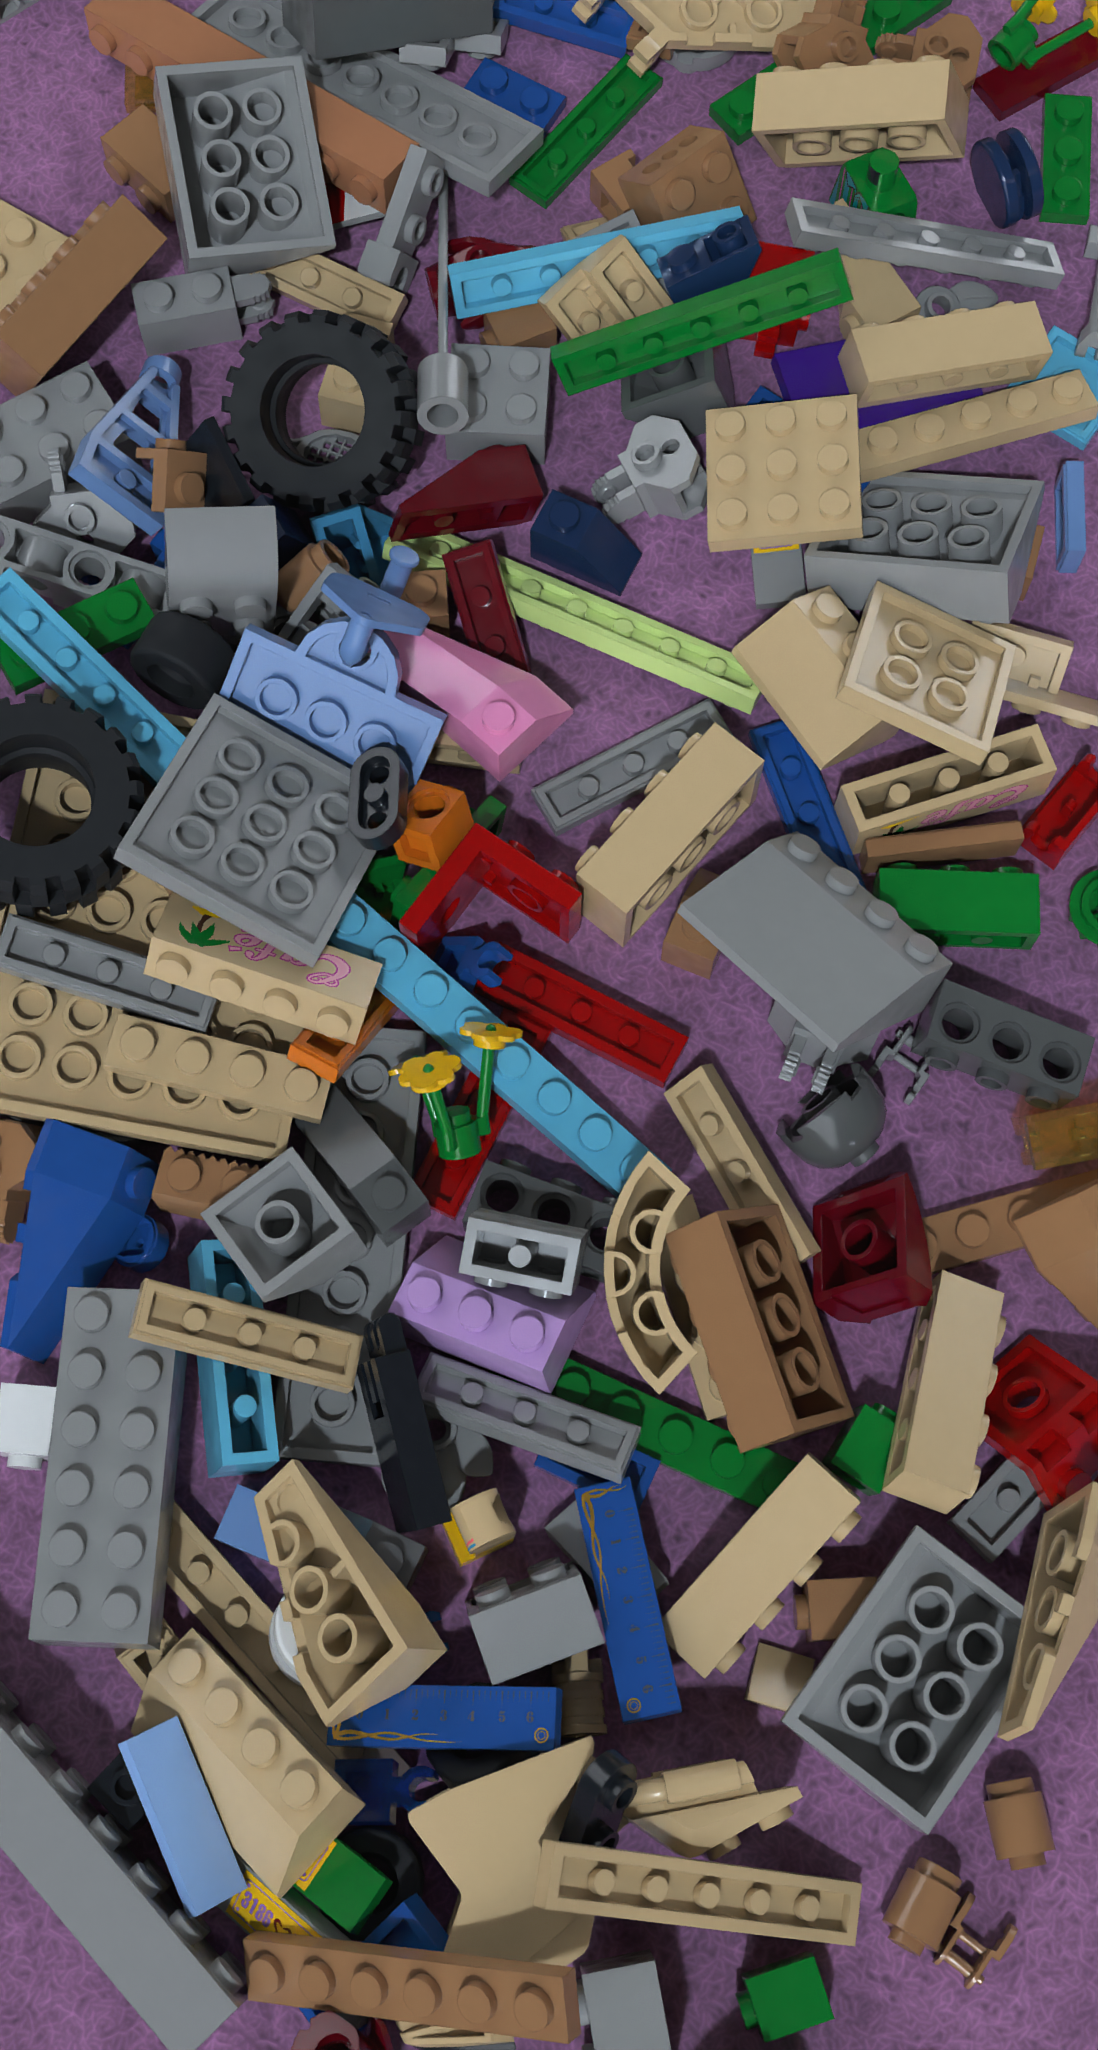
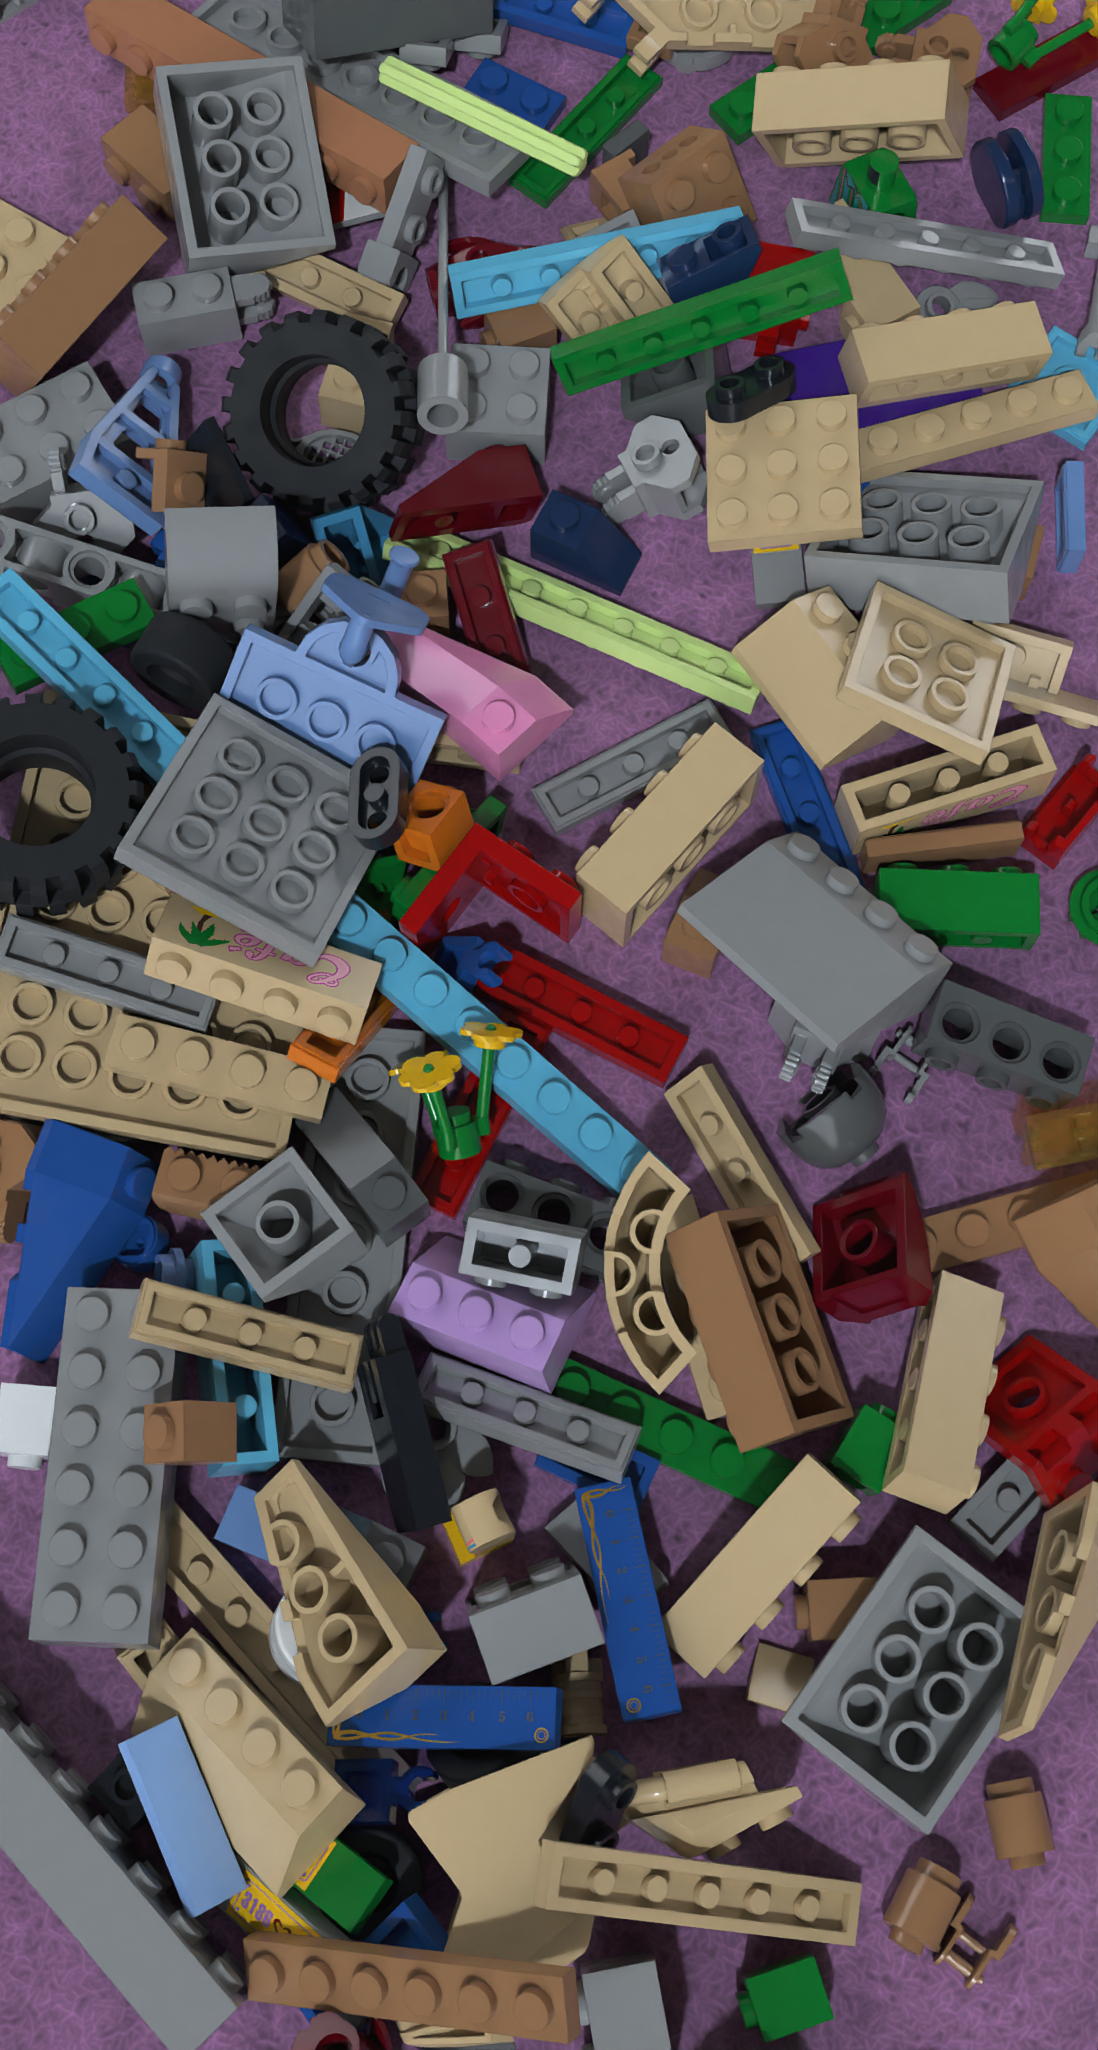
(175, 1269): none -> medium blue plate
(190, 1433): none -> medium nougat brick
(483, 116): none -> yellowish green axle
(634, 137): none -> dark grey tile
(751, 390): none -> black plate

